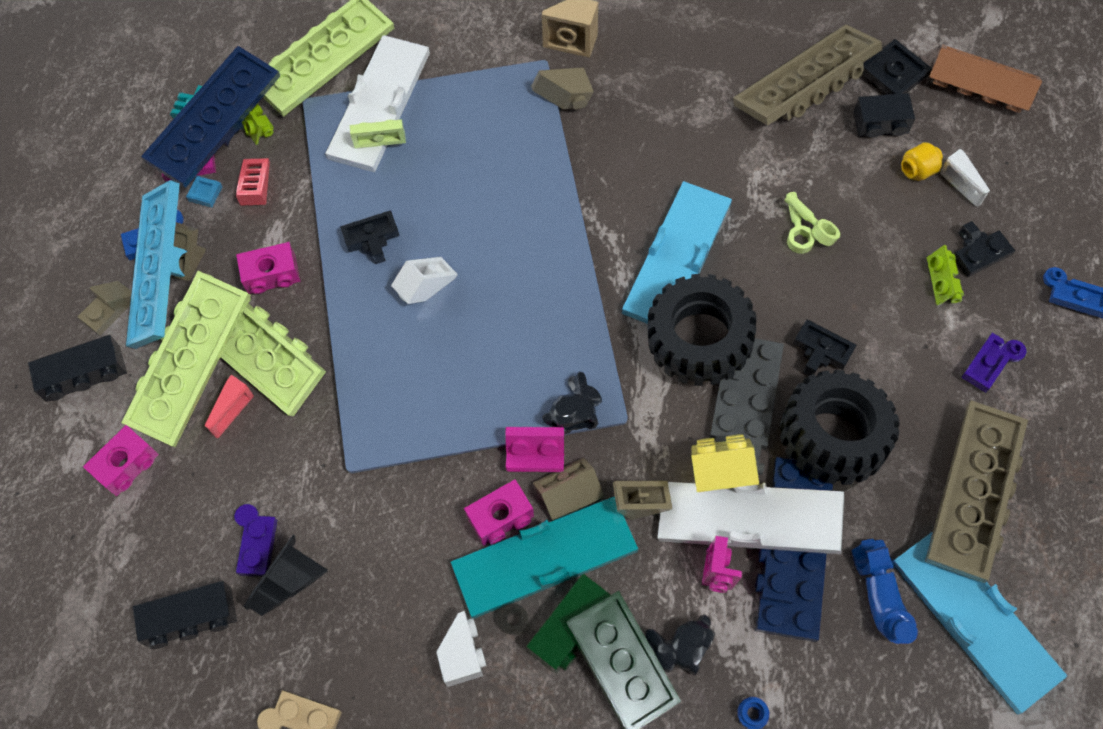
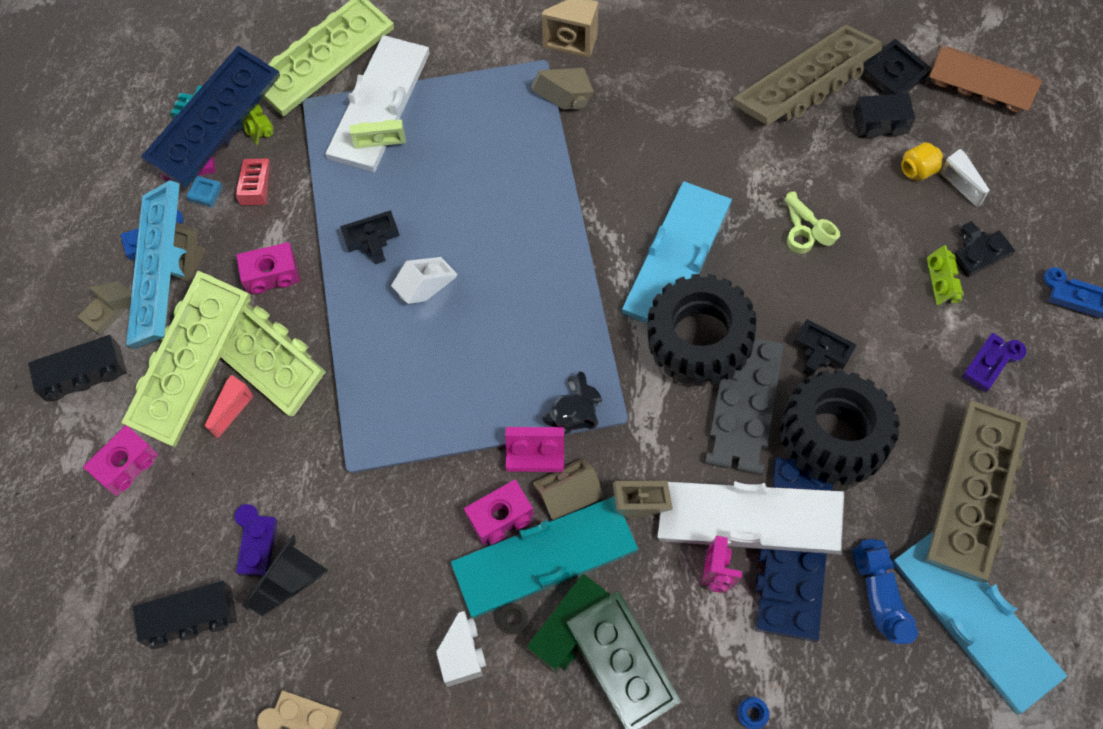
(685, 646): black animal -> none
(724, 463): light yellow brick -> none

